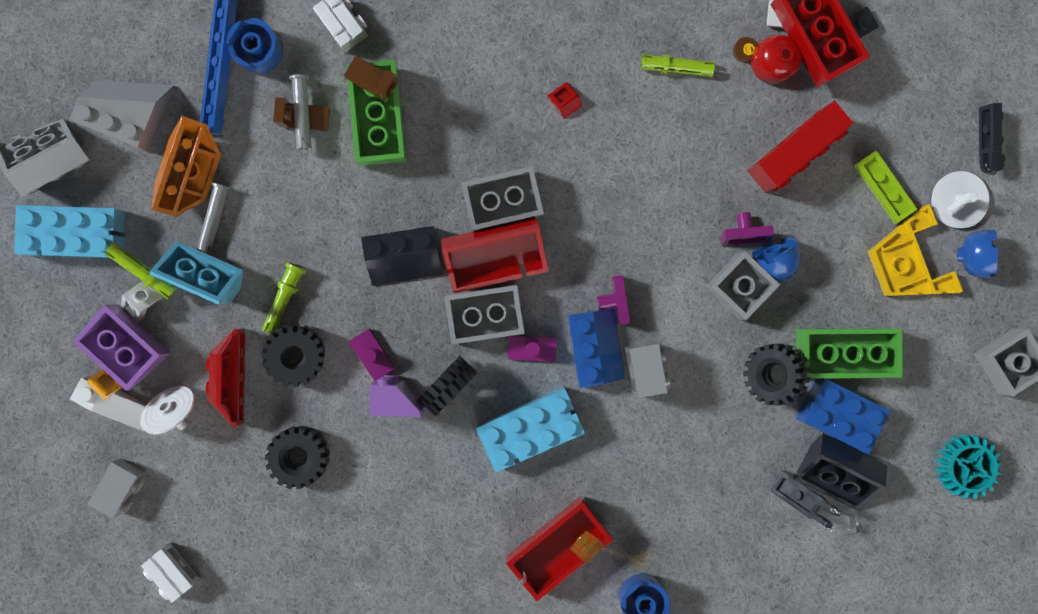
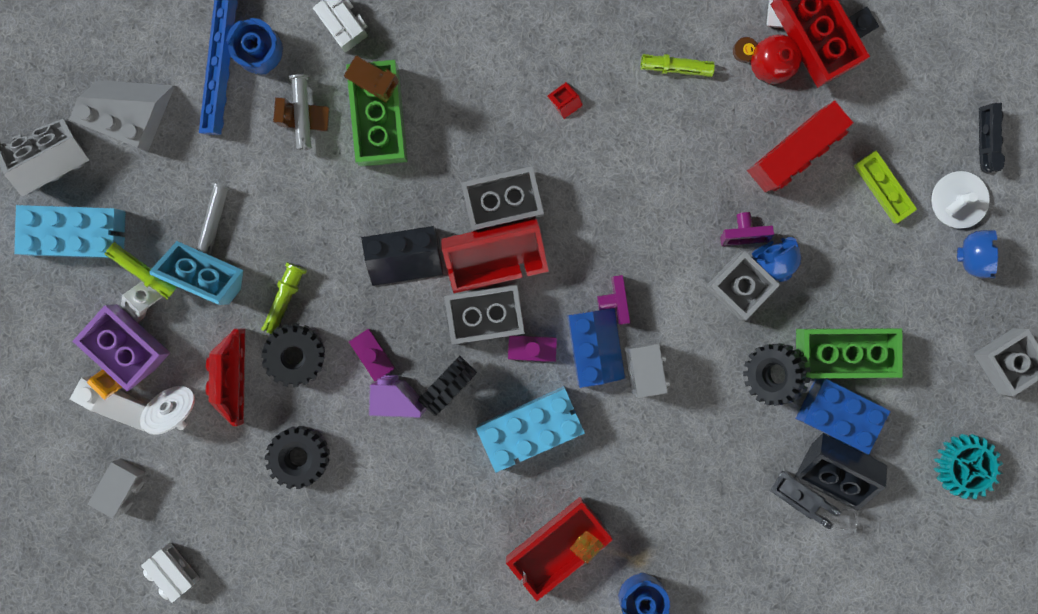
(185, 168): orange wedge -> none
(901, 264): yellow wing -> none

